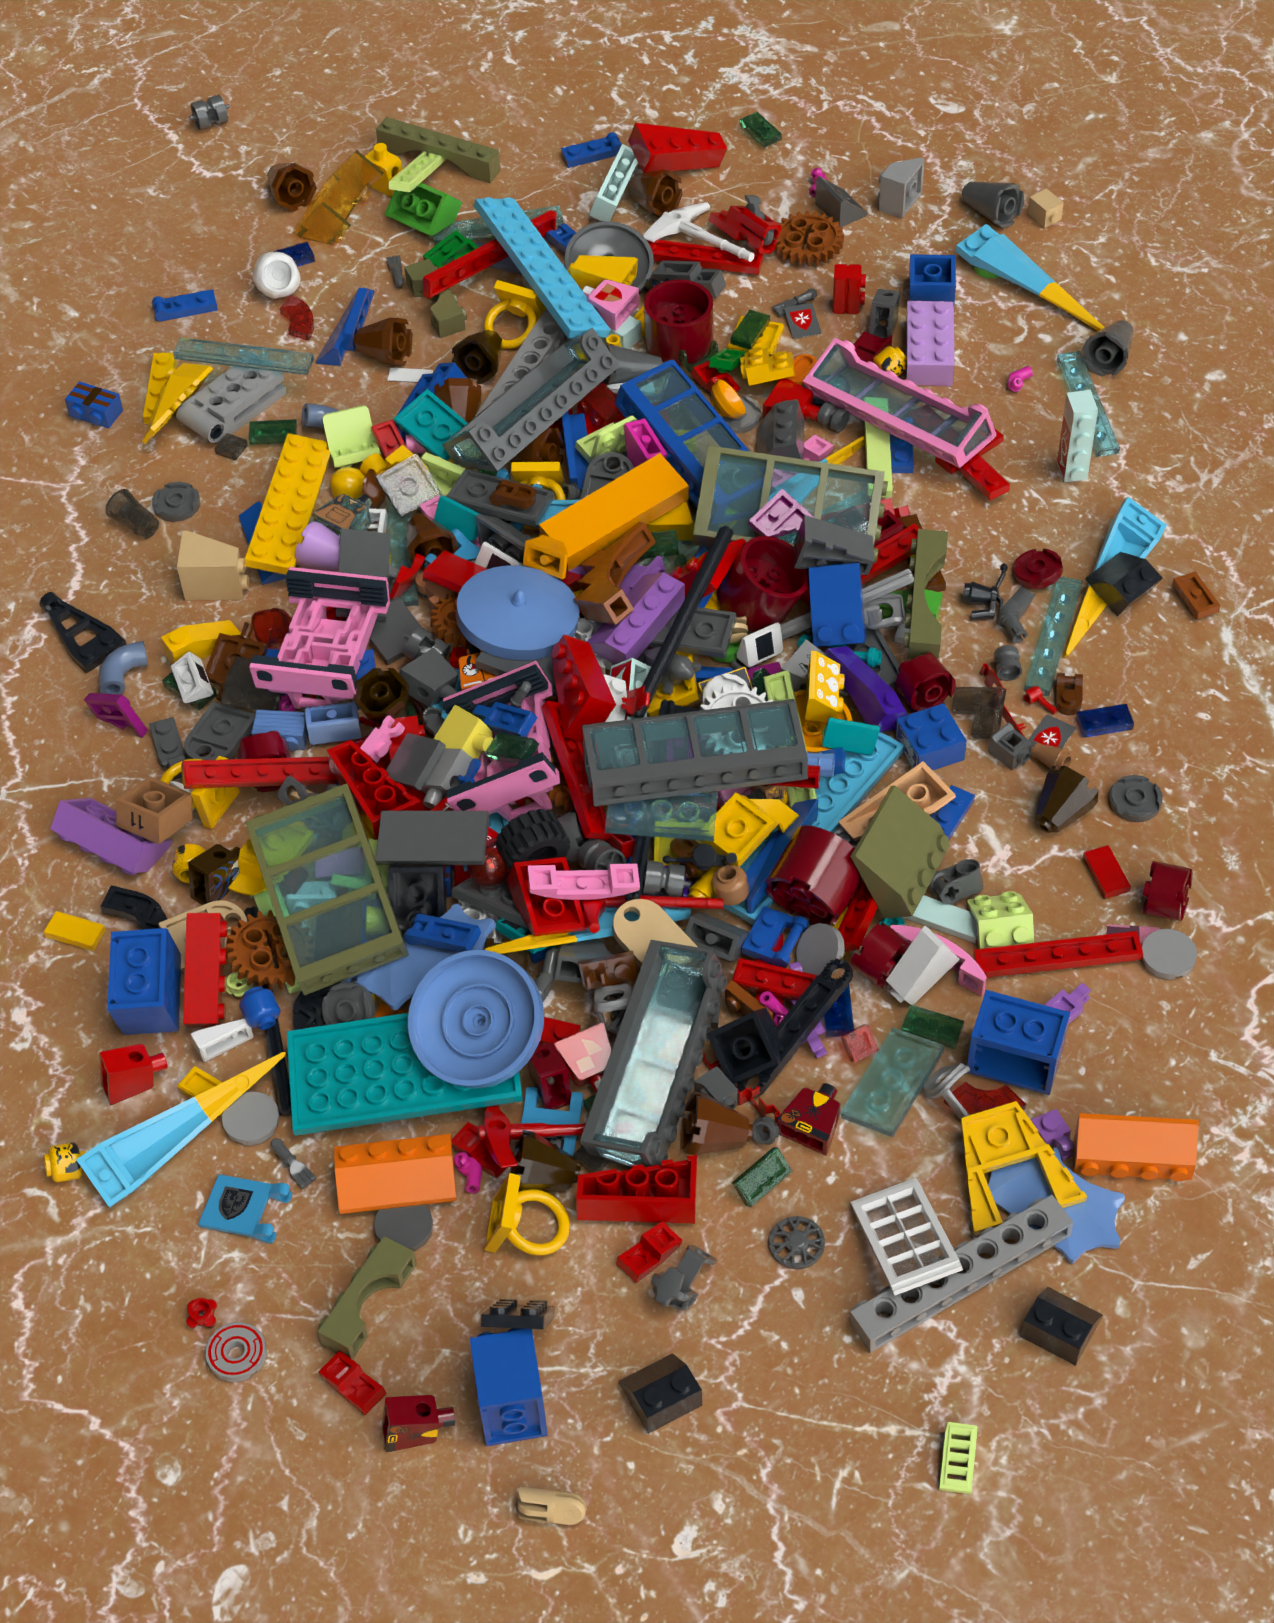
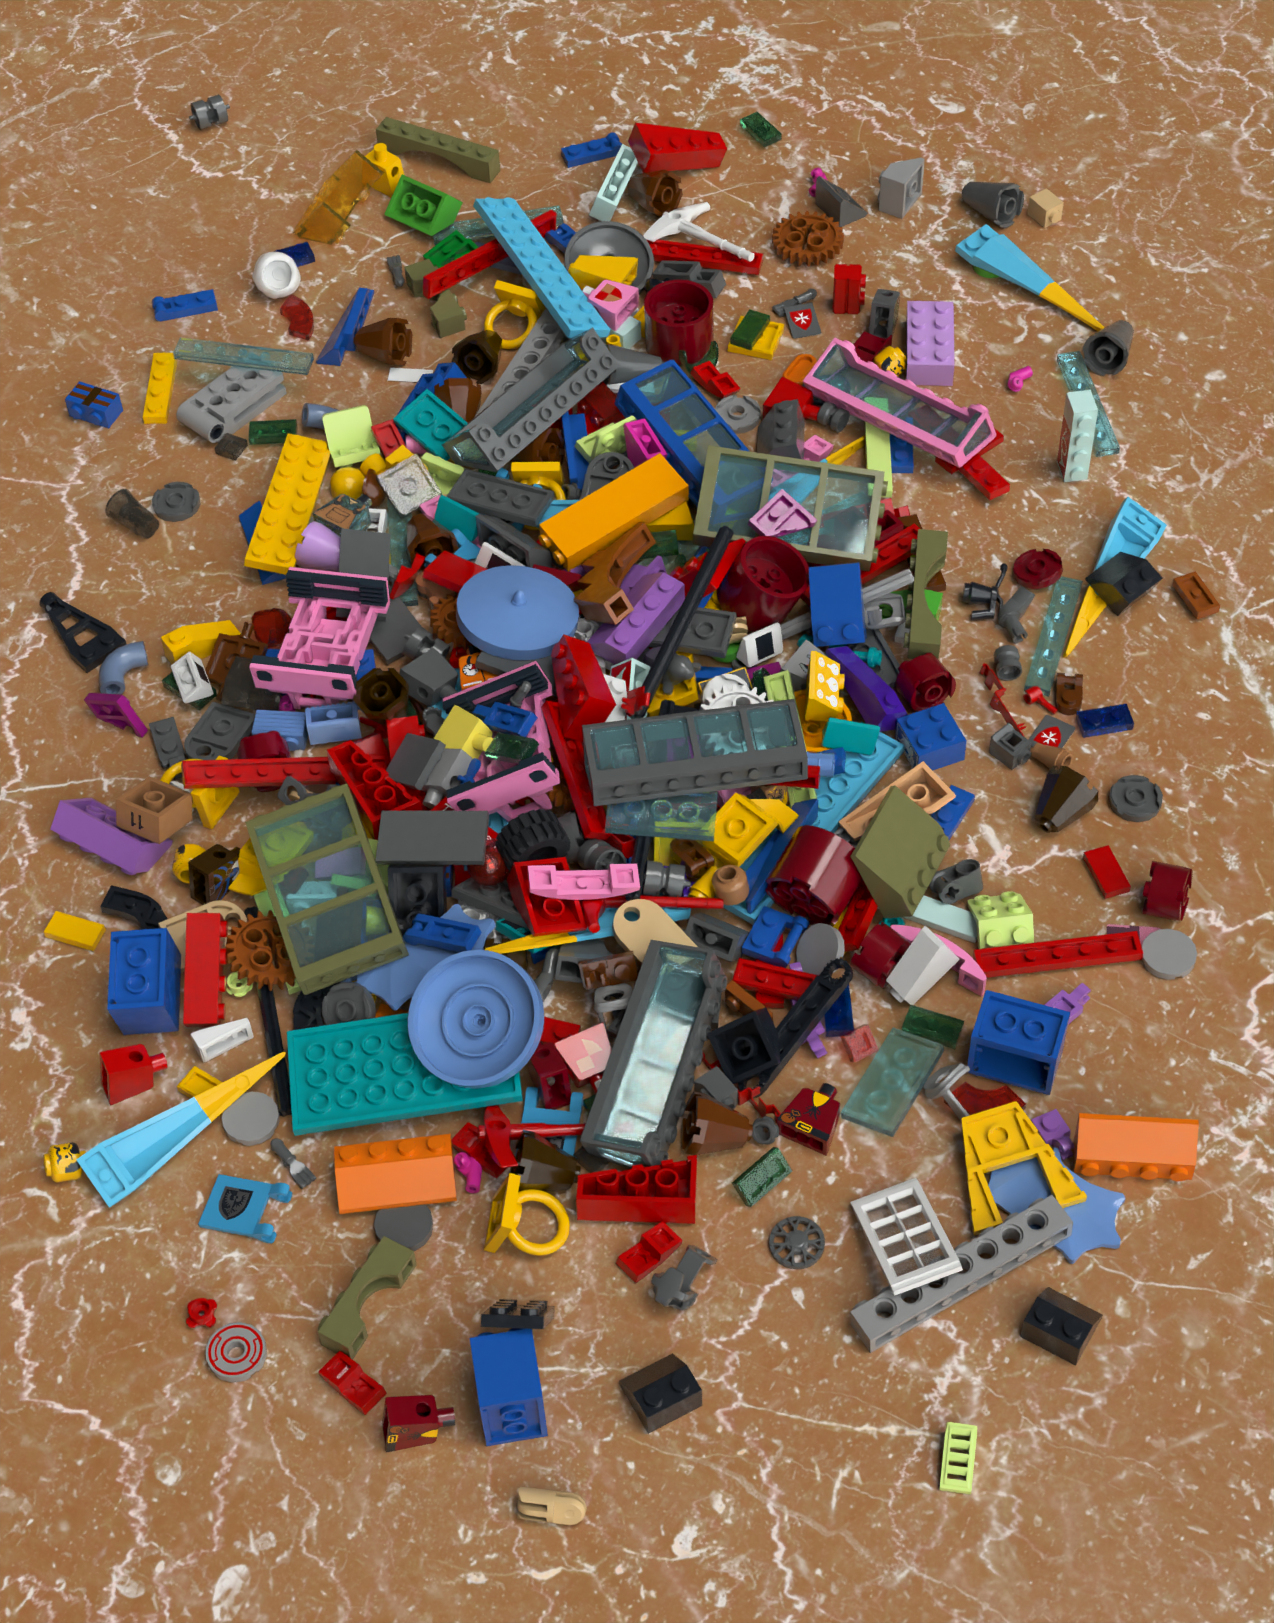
(178, 388): yellow wedge -> none
(210, 569): tan slope -> none
(259, 1008): blue head -> none
(291, 185): reddish brown cone -> none
(379, 740): bright pink plate -> none
(416, 172): yellowish green tile -> none
(513, 495): reddish brown plate -> none
(546, 555): light orange slope -> none
(704, 857): black piece -> none
(726, 359): green plate -> none
(726, 401): light orange piece -> none
(749, 224): red plate -> none
(761, 368): yellow plate -> none
(774, 1006): dark pink arm -> none
(830, 544): dark grey wedge -> none
(932, 278): blue brick -> none
(985, 703): clear smoke tile -> none

